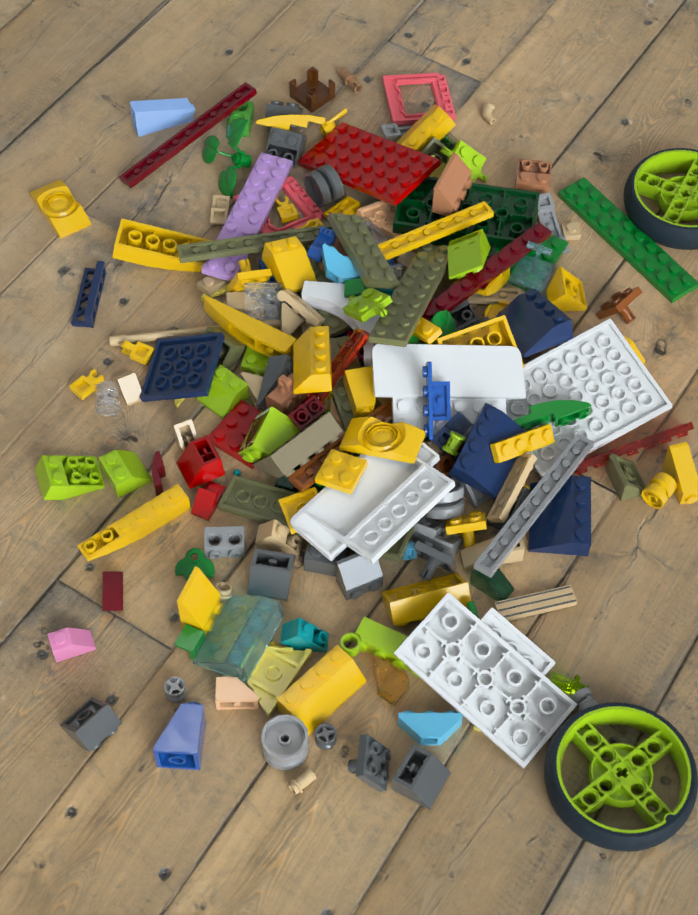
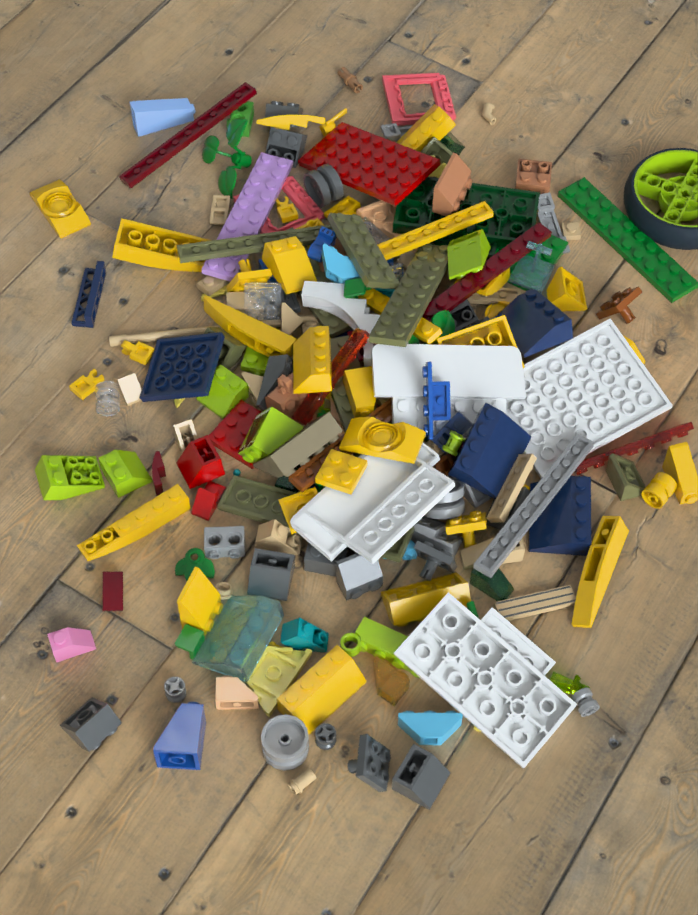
(301, 307): tan plate -> none
(307, 412): dark red slope -> none
(312, 92): reddish brown panel -> none
(367, 305): lime plate -> none
(470, 157): lime plate -> none
(522, 443): yellow plate -> none
(558, 411): green slope -> none
(598, 569): none -> yellow slope
(663, 739): lime wheel -> none

